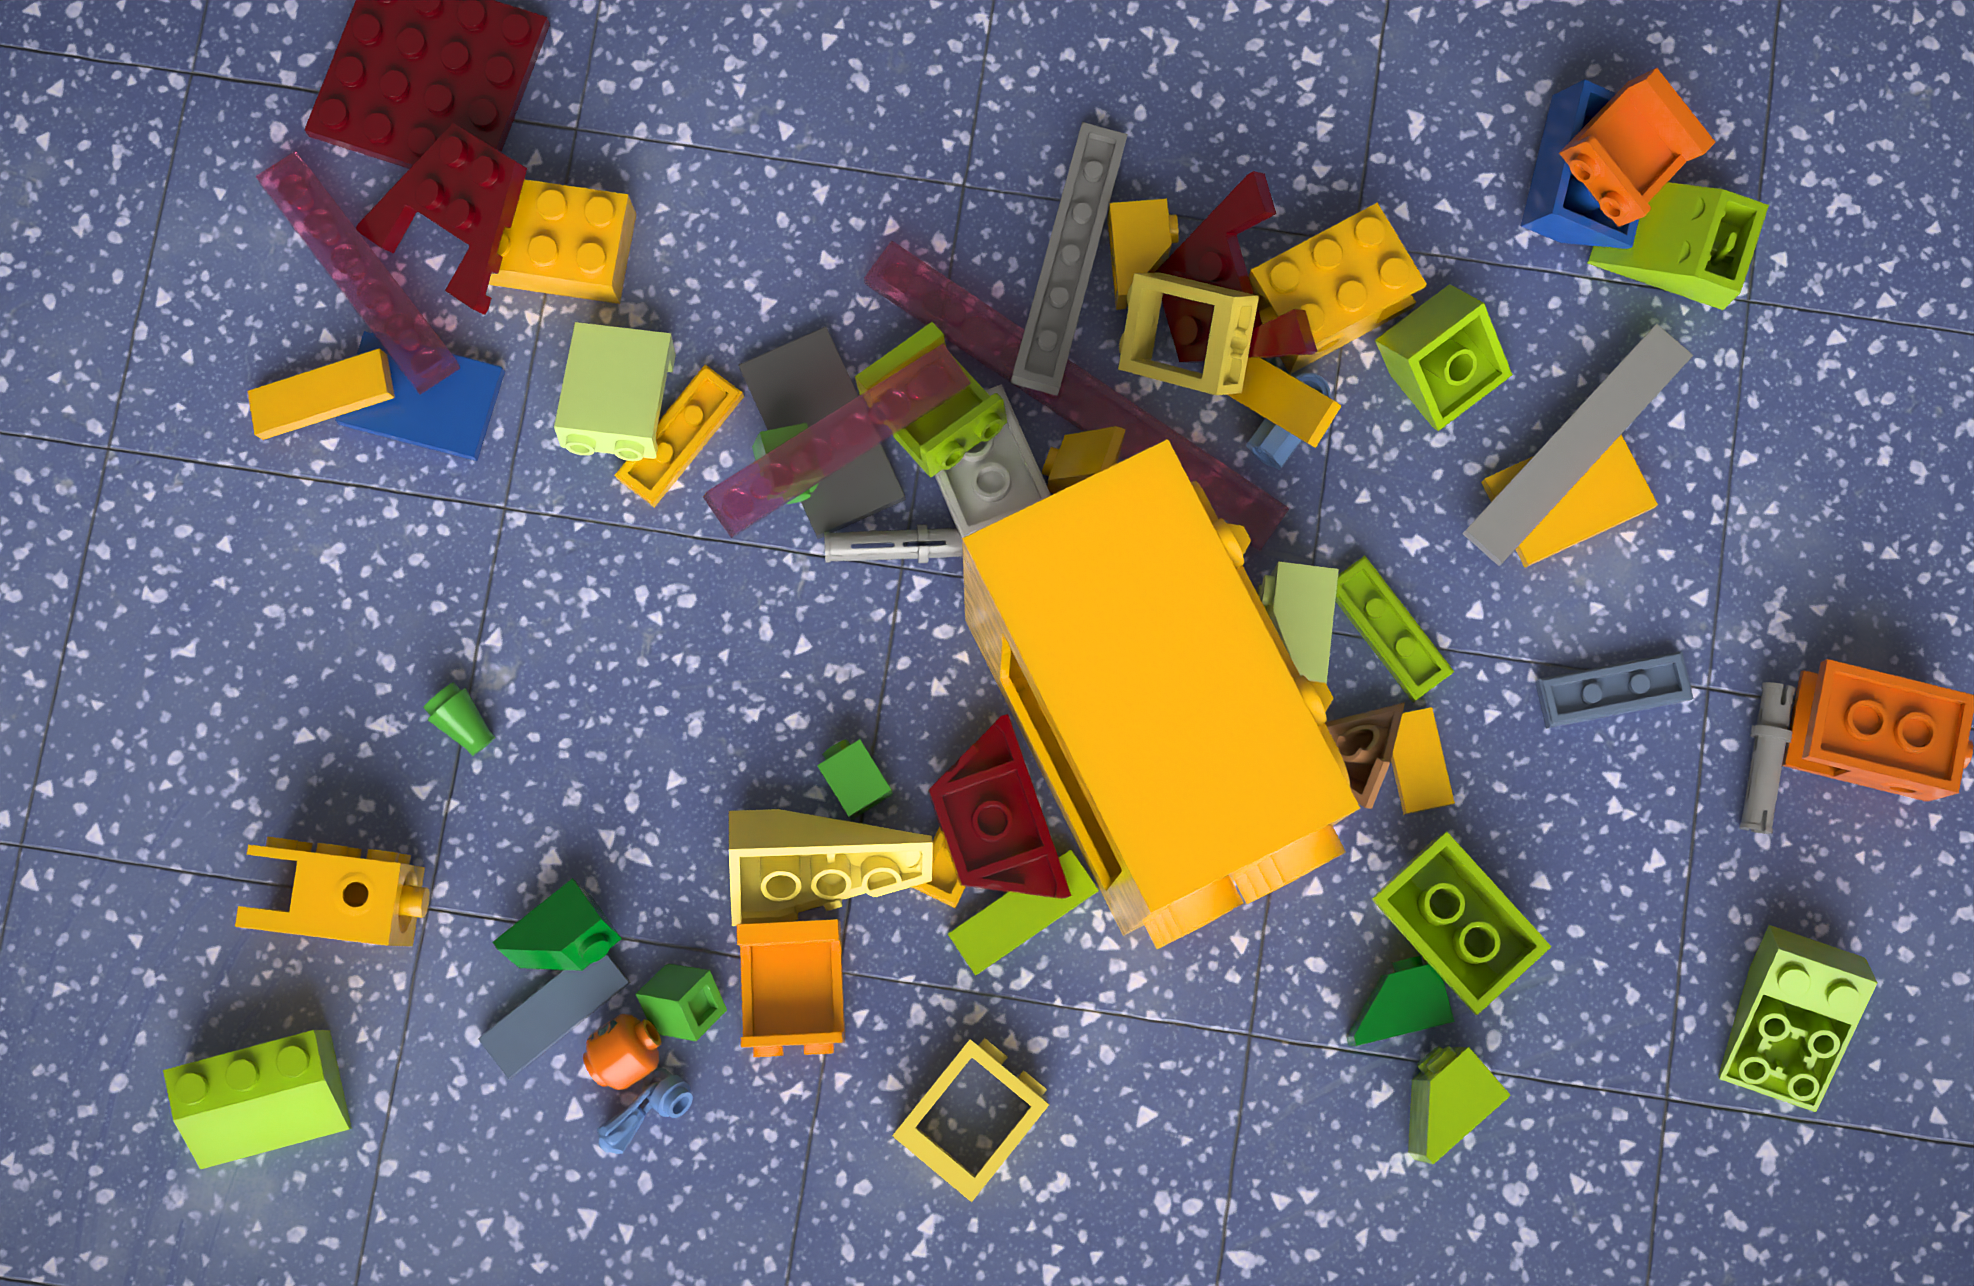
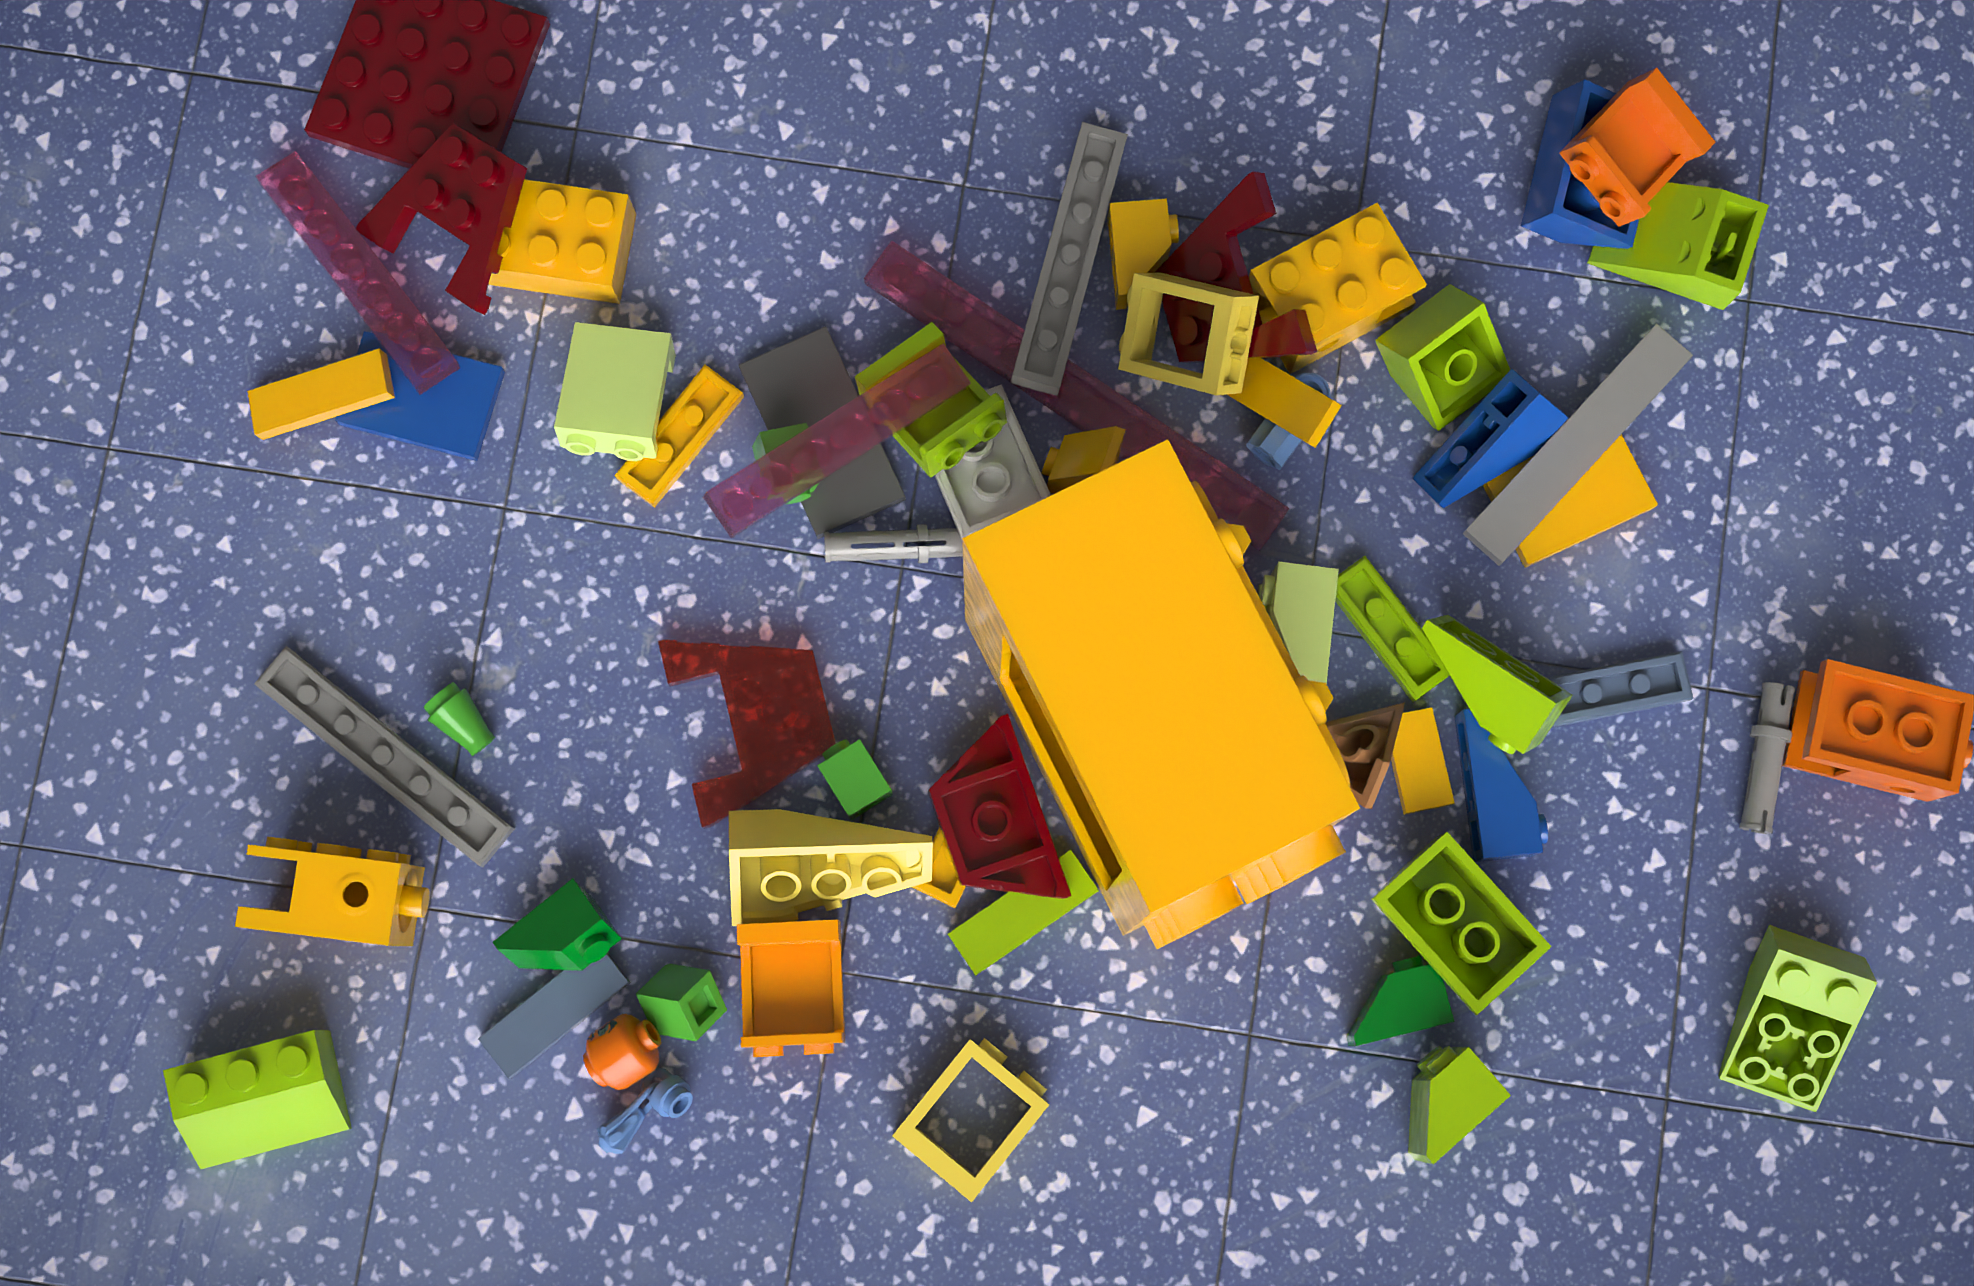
(384, 756): none -> light grey tile
(773, 712): none -> clear red wing
(1494, 438): none -> blue slope
(1498, 688): none -> lime slope
(1498, 804): none -> blue slope

